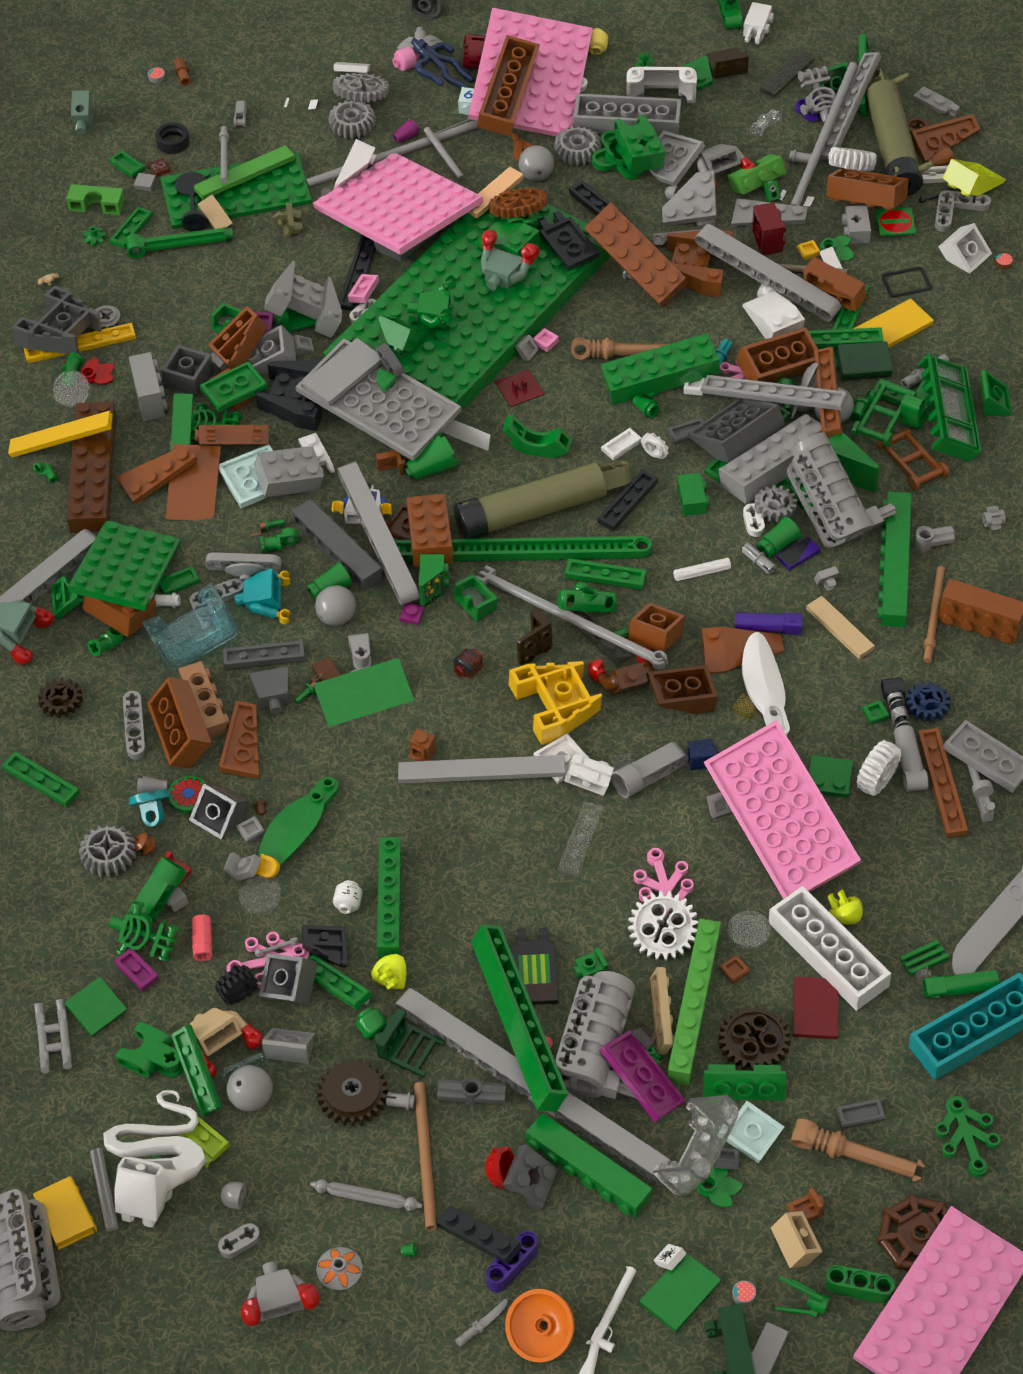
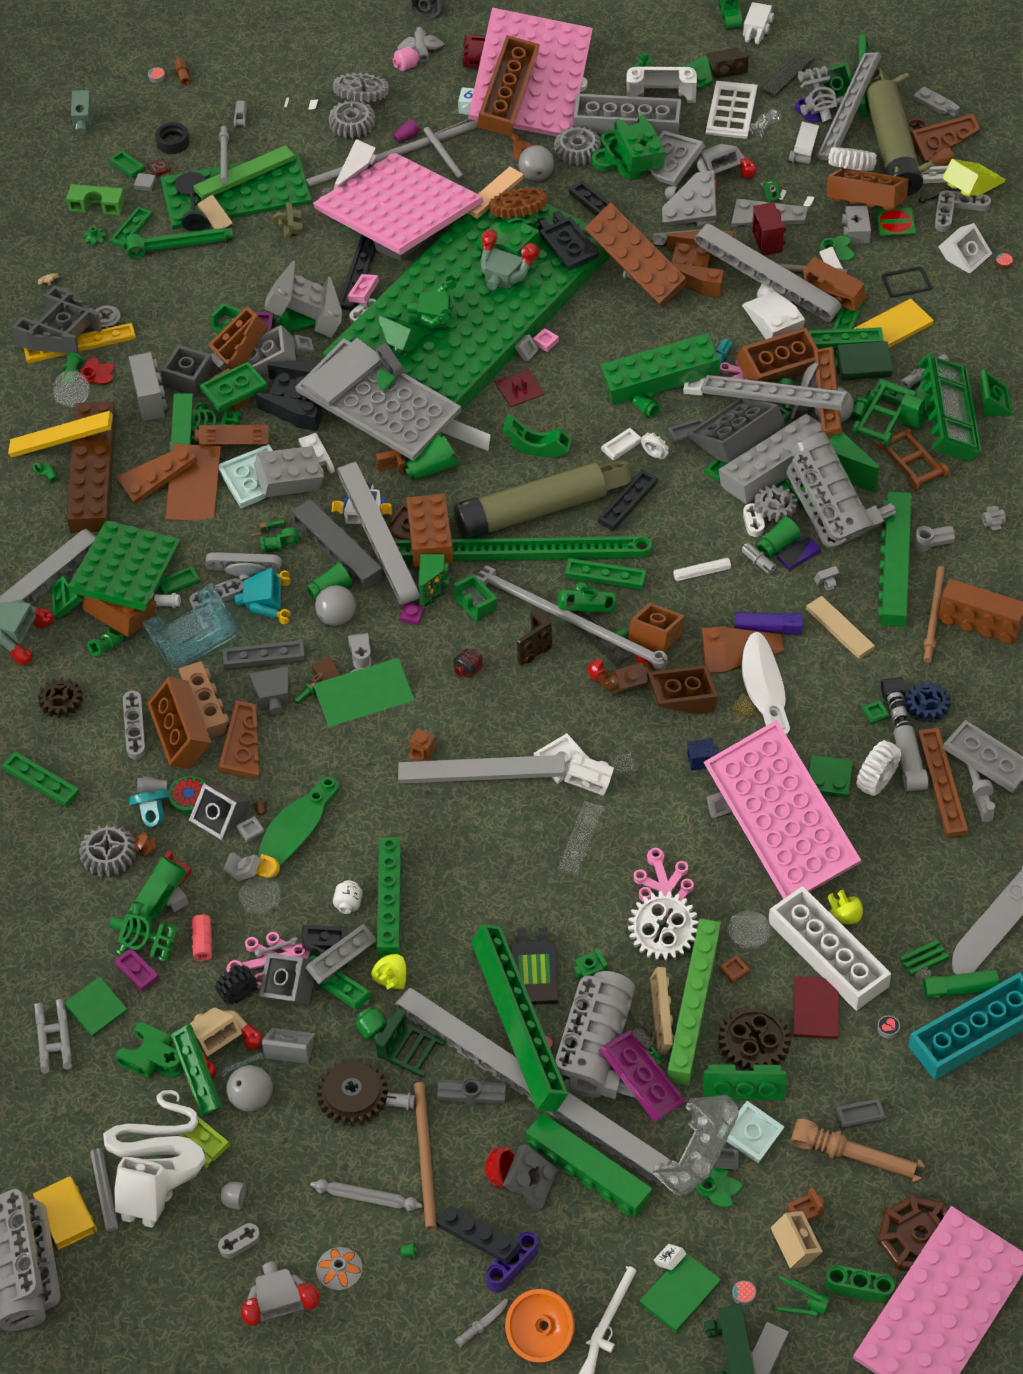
(340, 953): none -> light grey plate
(351, 67): white tile -> none
(430, 54): dark blue plant -> none
(562, 694): yellow wedge -> none
(598, 41): light yellow head -> none
(608, 348): medium nougat piece -> none
(648, 769): light grey beam -> none
(692, 494): green brick -> none
(727, 131): none -> white piece
(750, 179): bright green arch -> none
(806, 138): none -> white tile
(808, 250): yellow tile -> none
(824, 134): light grey piece -> none
(888, 1027): none -> tile
(966, 1132): green plant -> none

